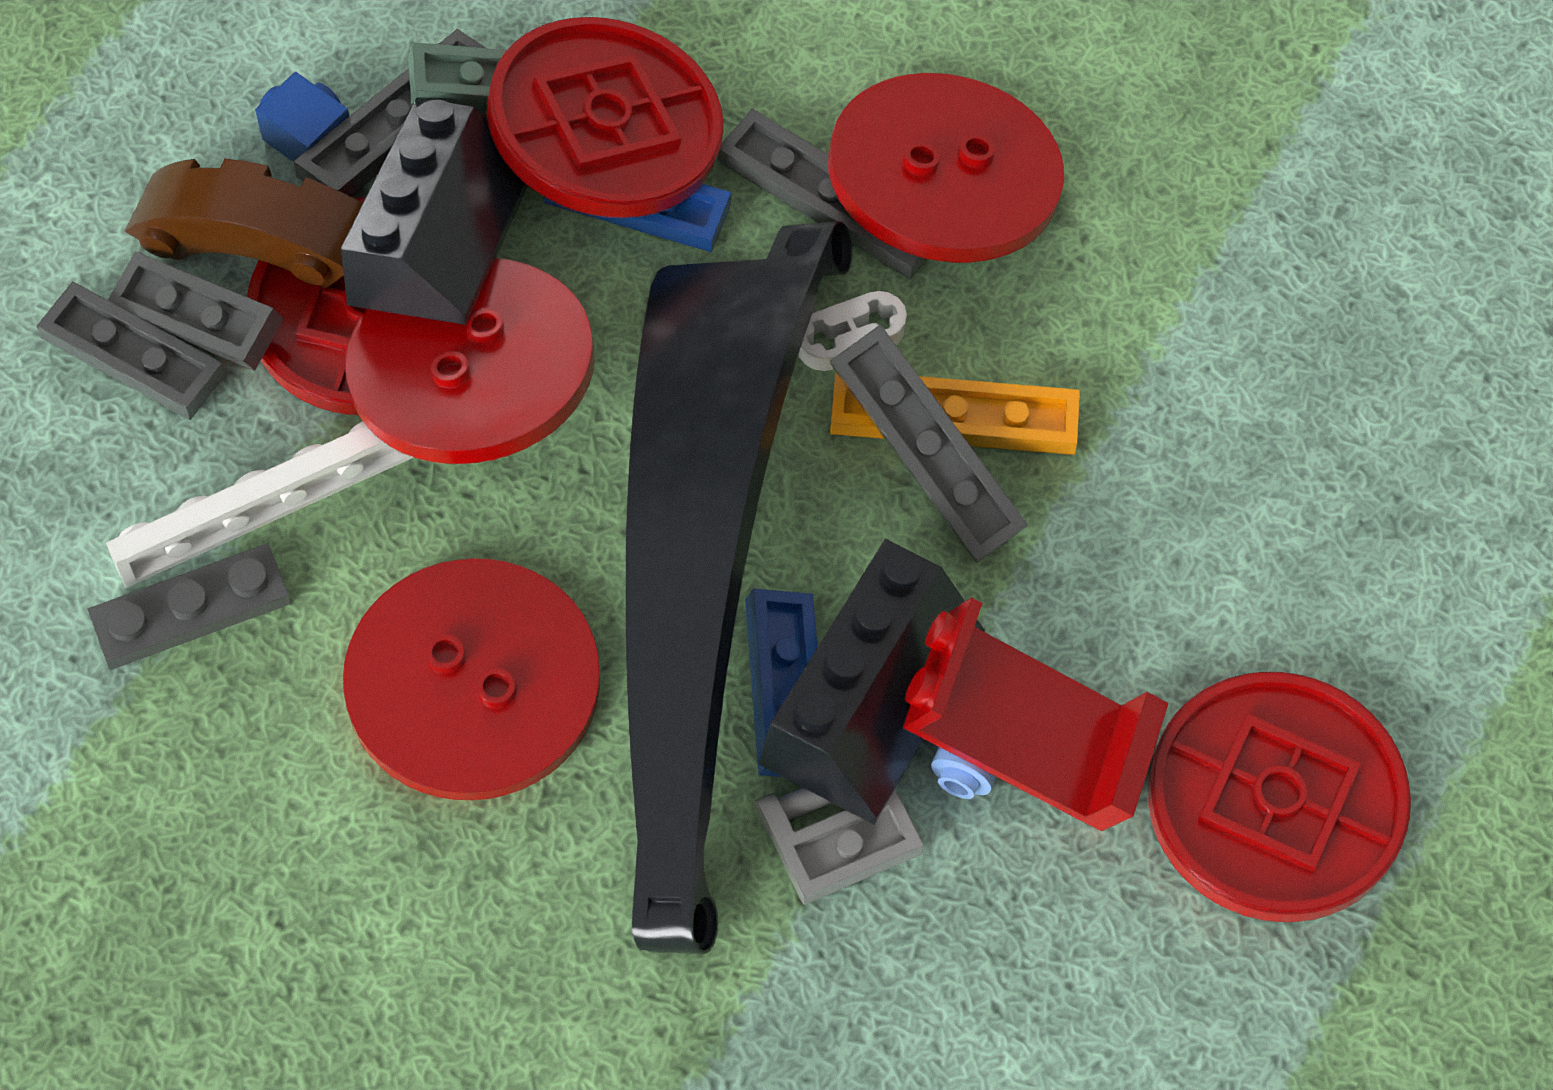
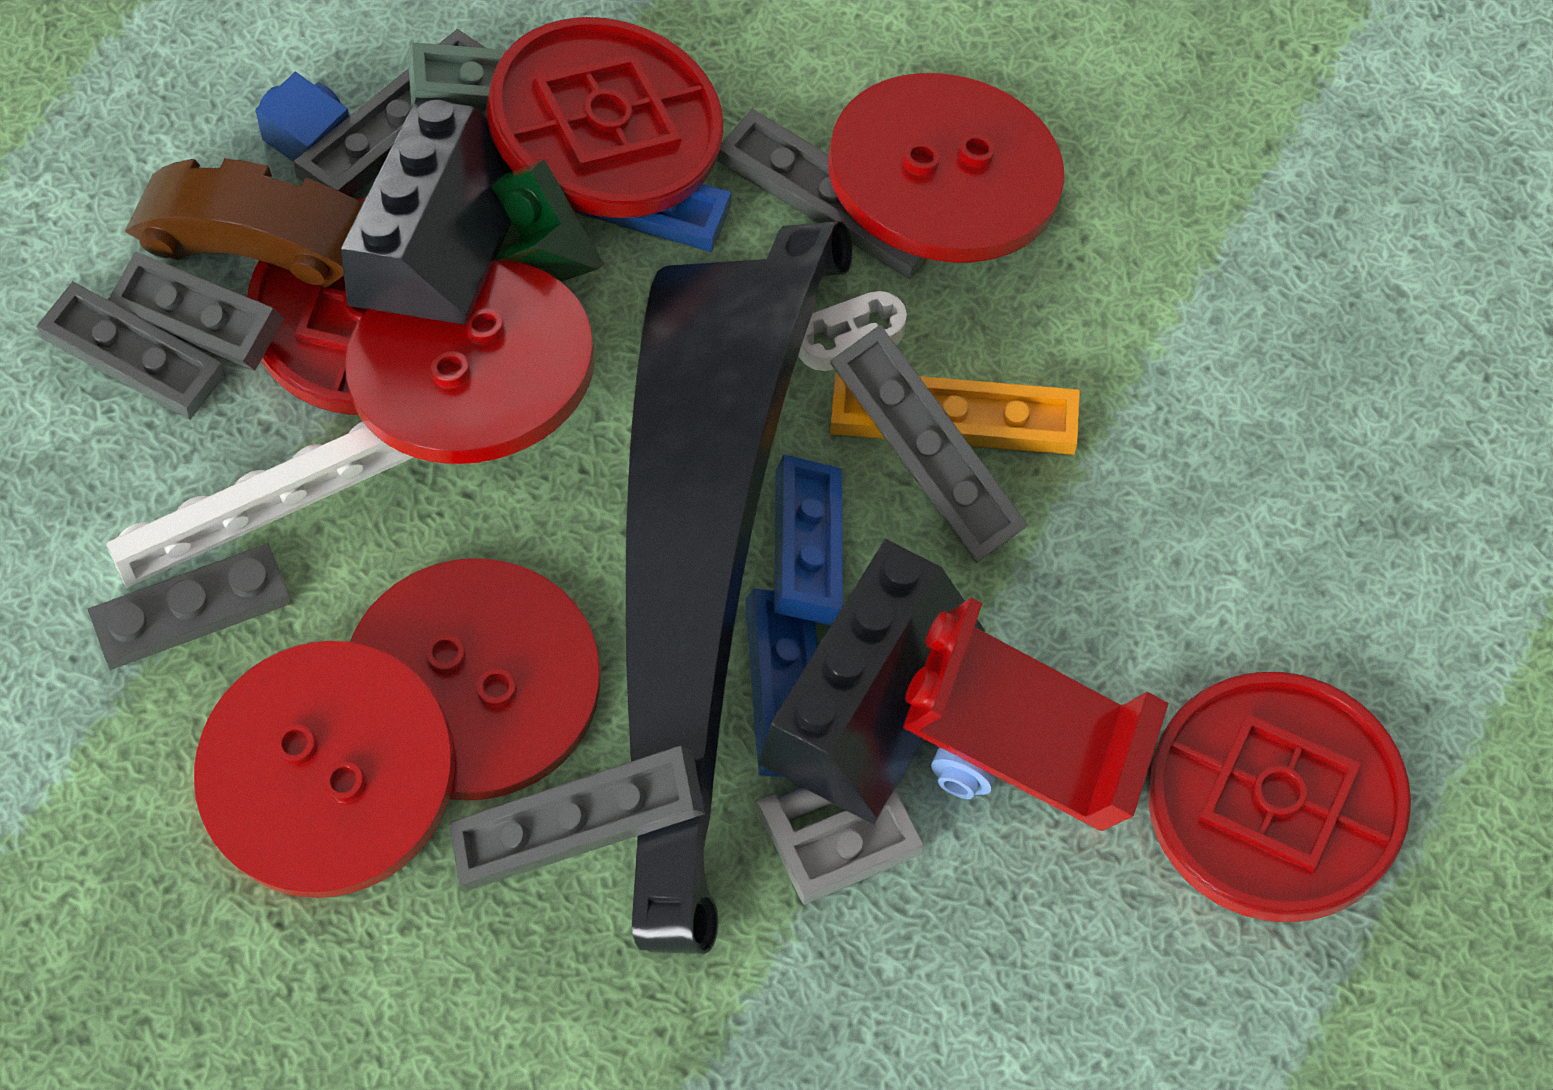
(324, 769): none -> red plate
(546, 223): none -> dark green slope
(577, 817): none -> dark grey plate
(808, 540): none -> blue plate

